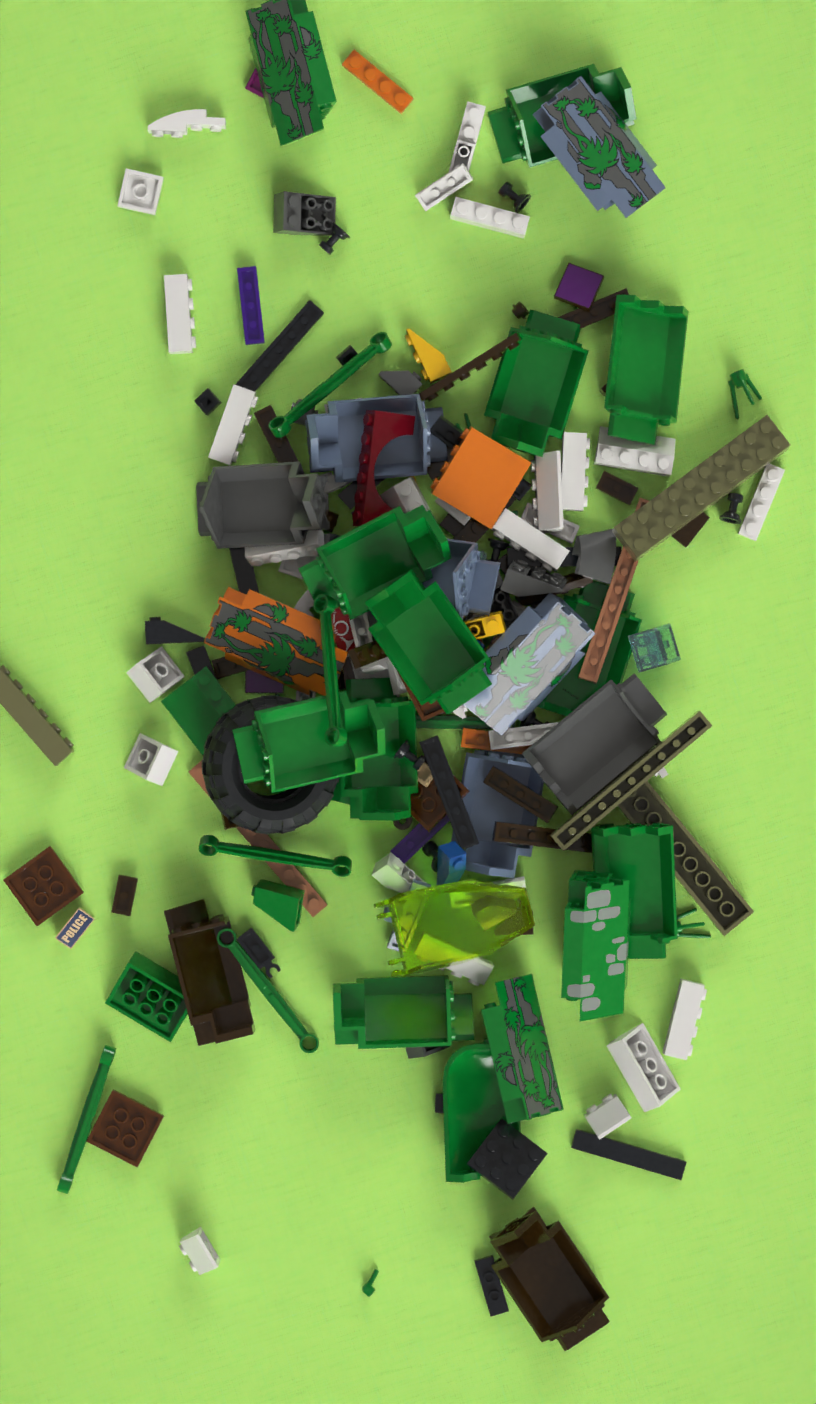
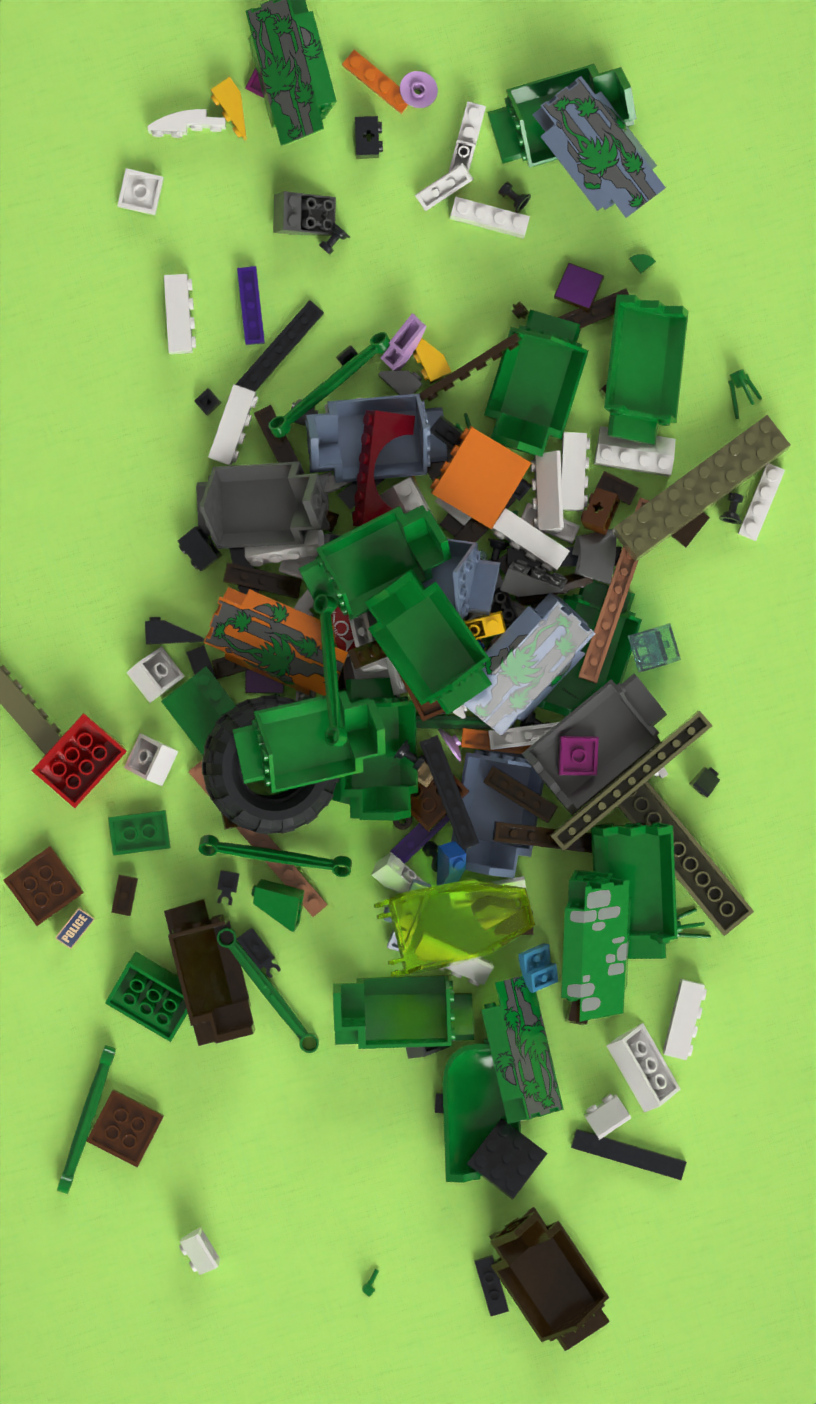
(79, 760): none -> red slope
(139, 832): none -> green plate
(199, 548): none -> black brick
(227, 883): none -> black plate
(230, 99): none -> yellow slope
(262, 580): none -> dark brown plate
(364, 126): none -> black brick
(404, 343): none -> lavender slope
(418, 81): none -> lavender dish
(452, 742): none -> lavender dish
(537, 967): none -> dark azure slope
(573, 1013): none -> dark brown slope
(578, 755): none -> magenta plate
(600, 521): none -> reddish brown brick
(641, 262): none -> green tile
(705, 781): none -> black slope

